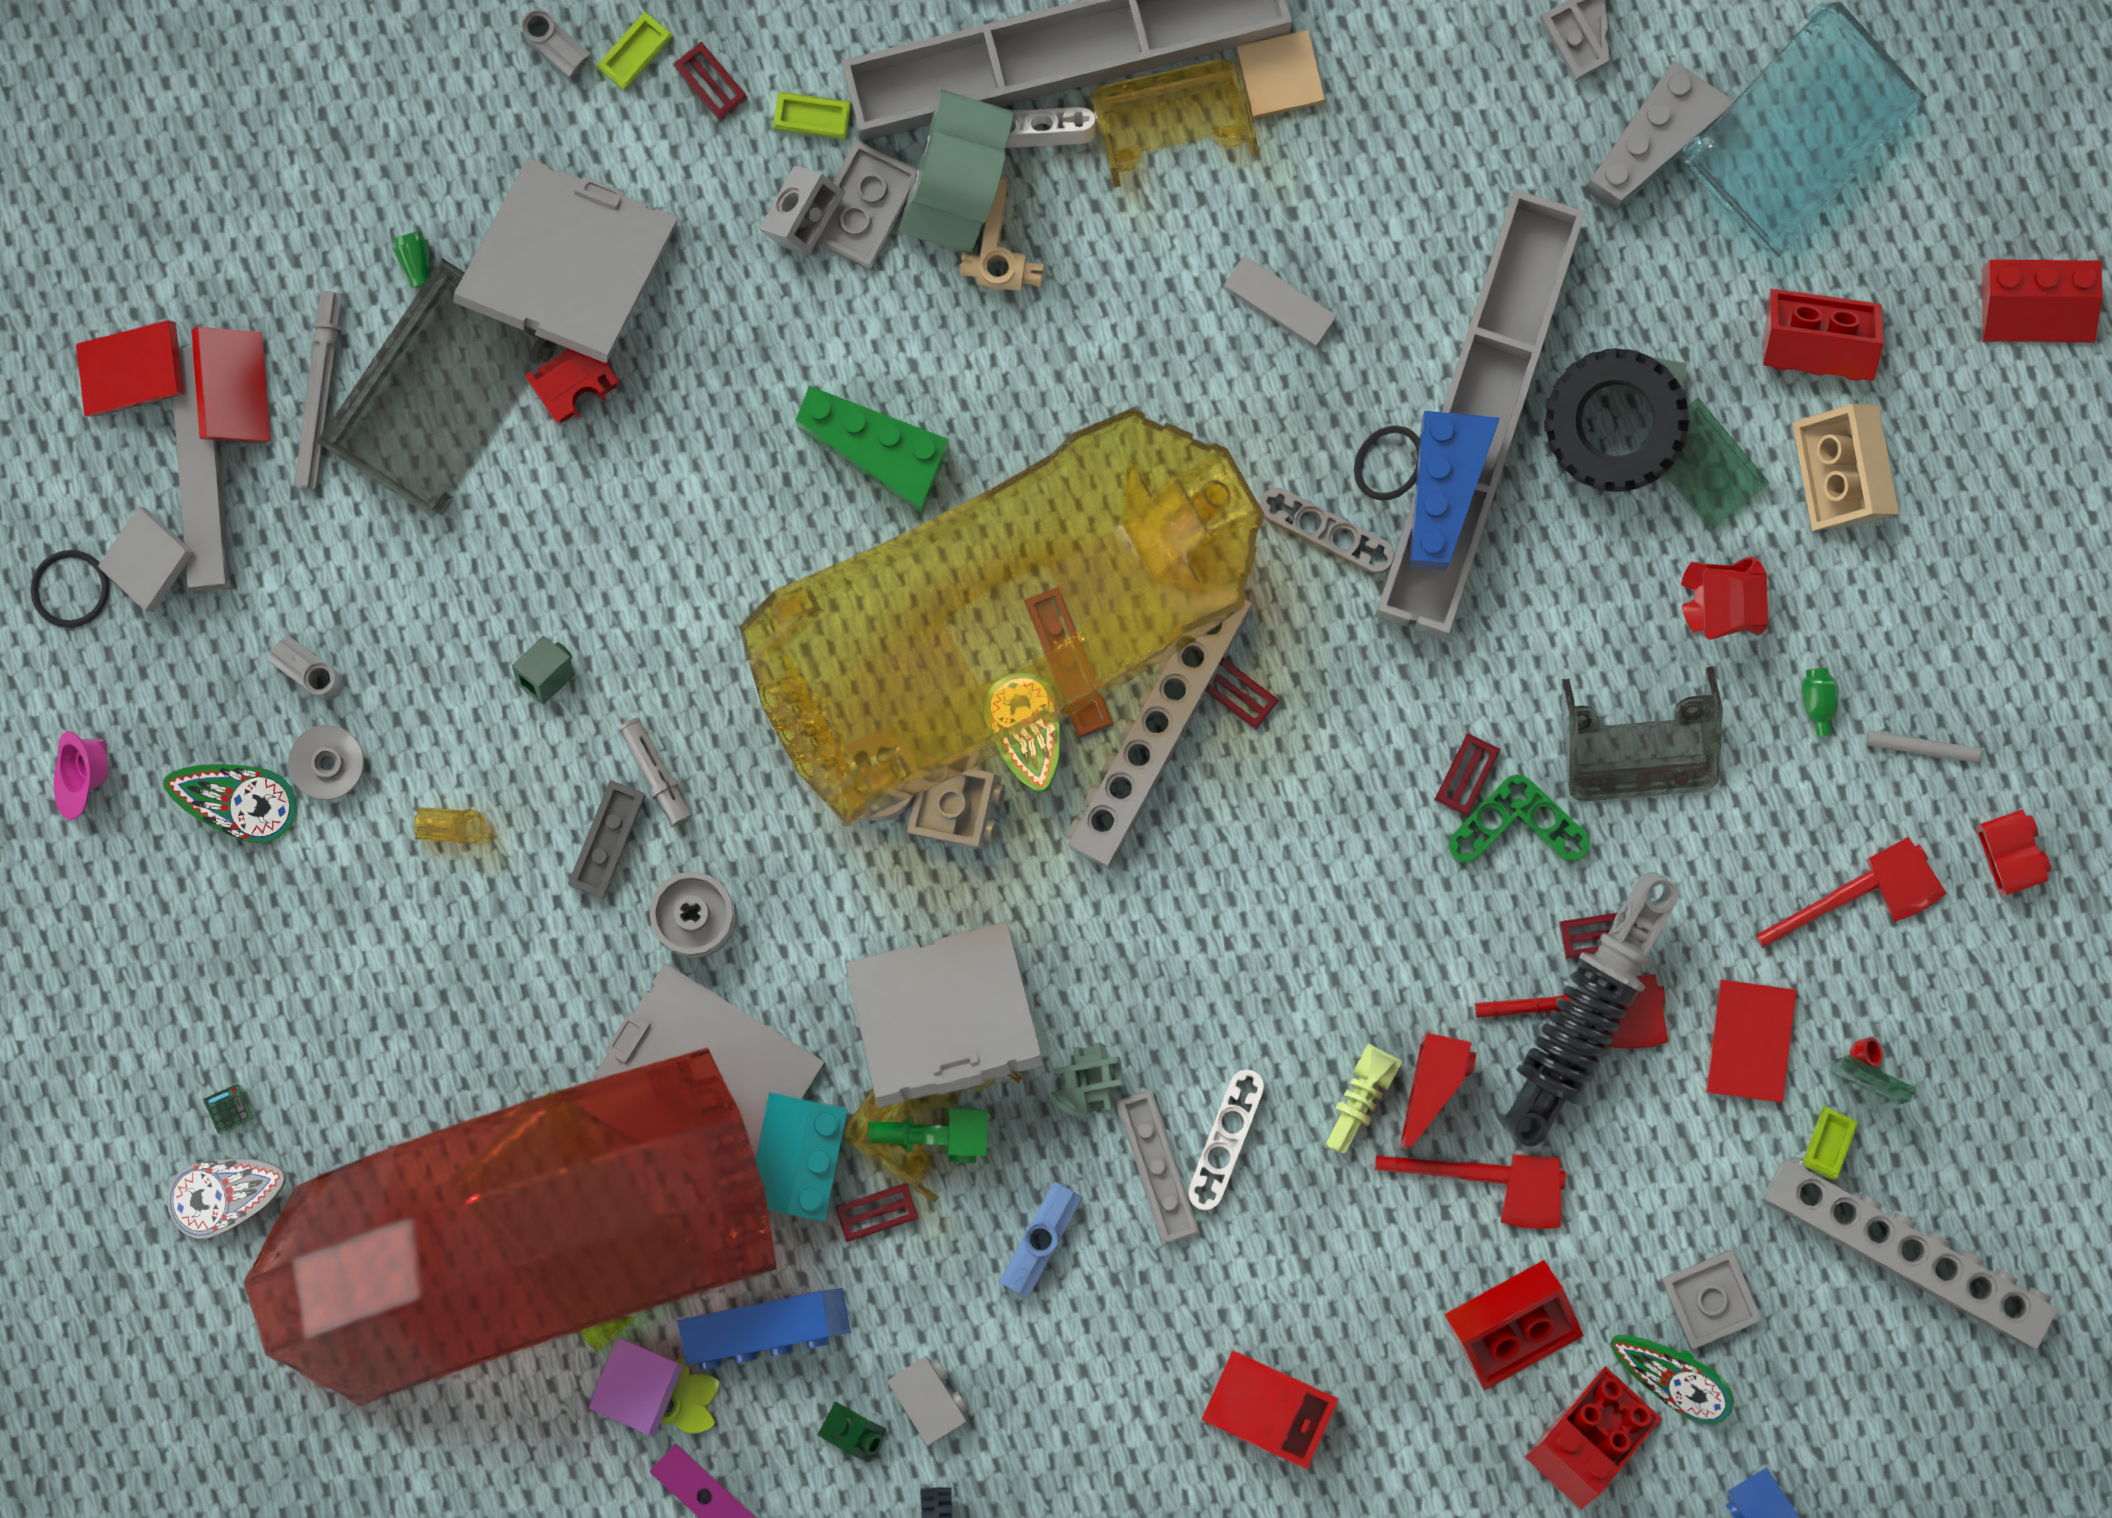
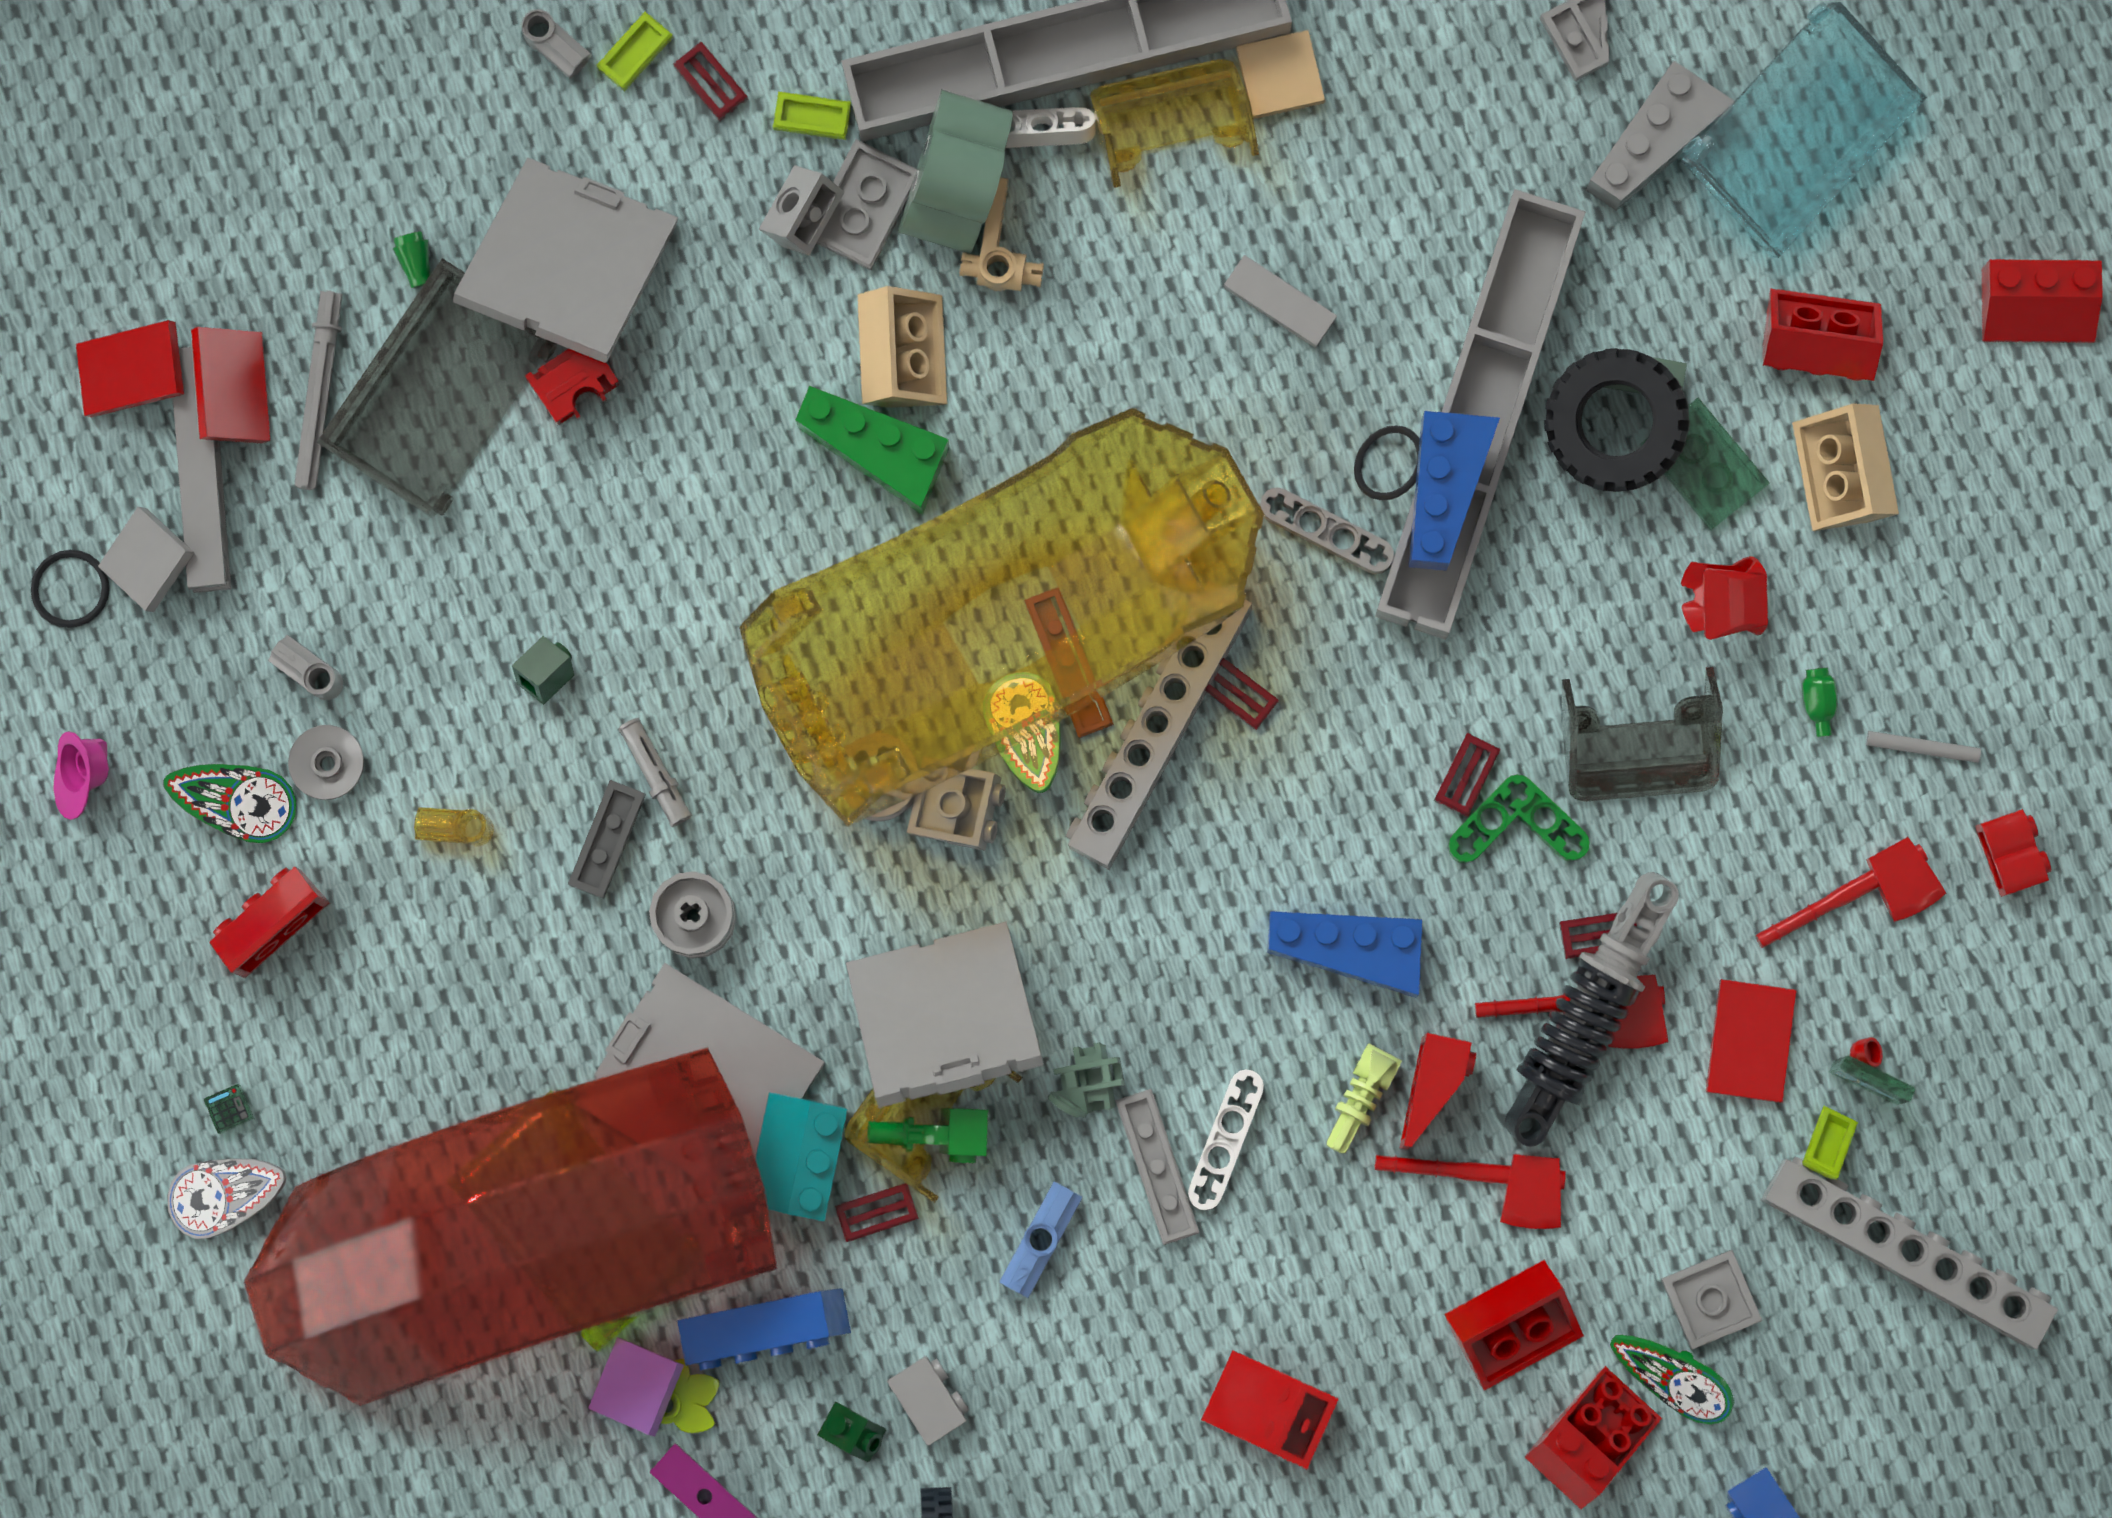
(267, 921): none -> red slope
(901, 348): none -> tan slope
(1357, 947): none -> blue wedge

